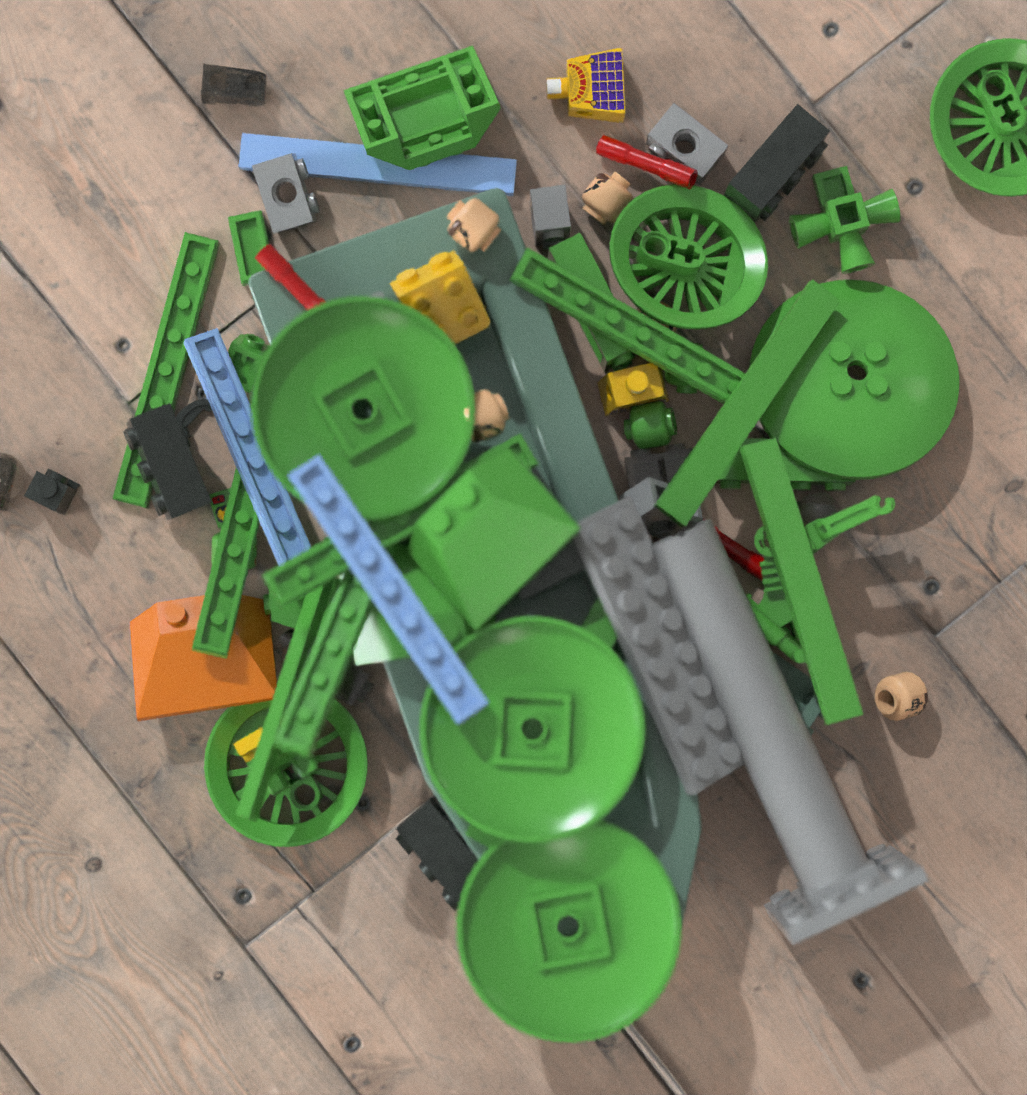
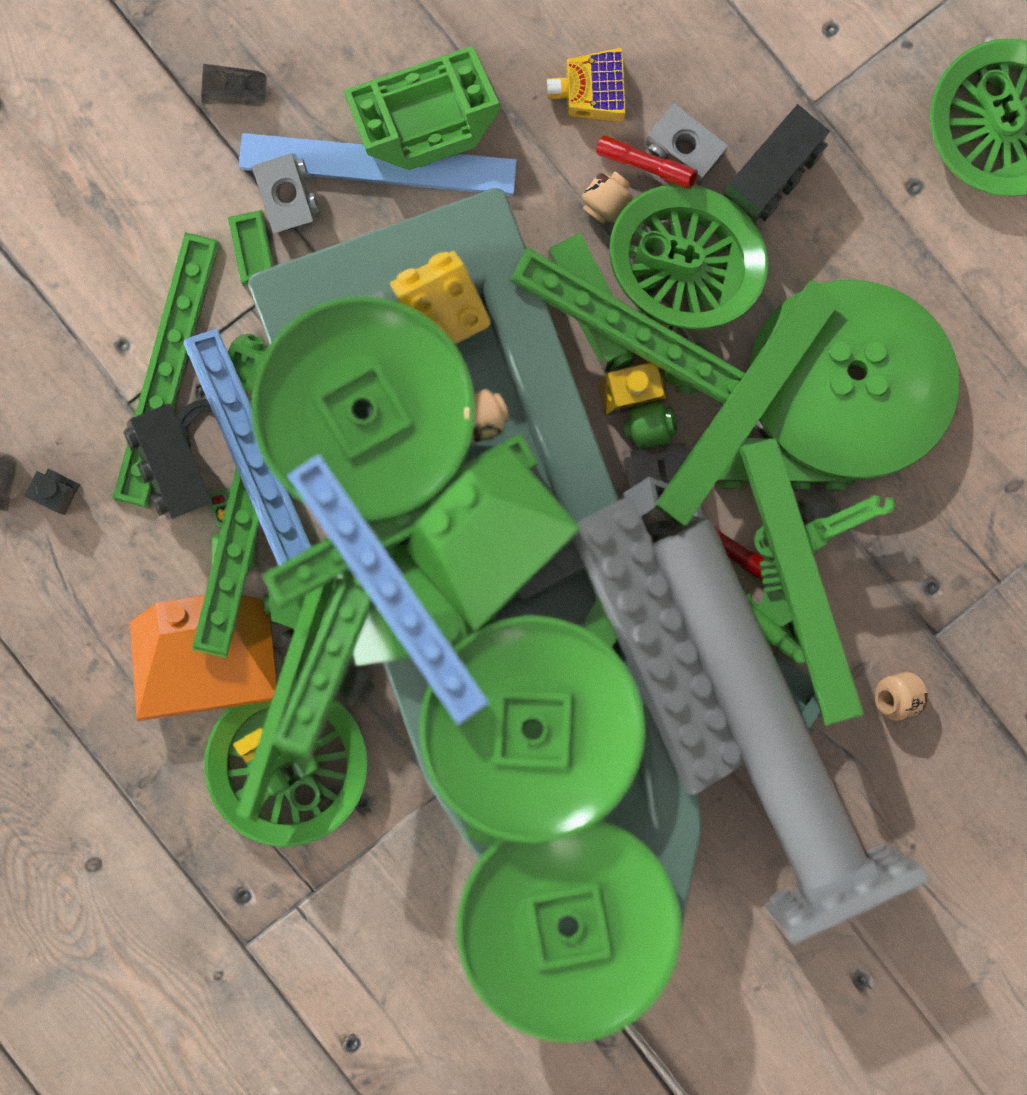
(284, 273): red piece -> none
(439, 847): pearl dark grey brick -> none
(473, 225): light nougat head -> none
(549, 215): light grey brick -> none
(844, 218): bright green brick -> none

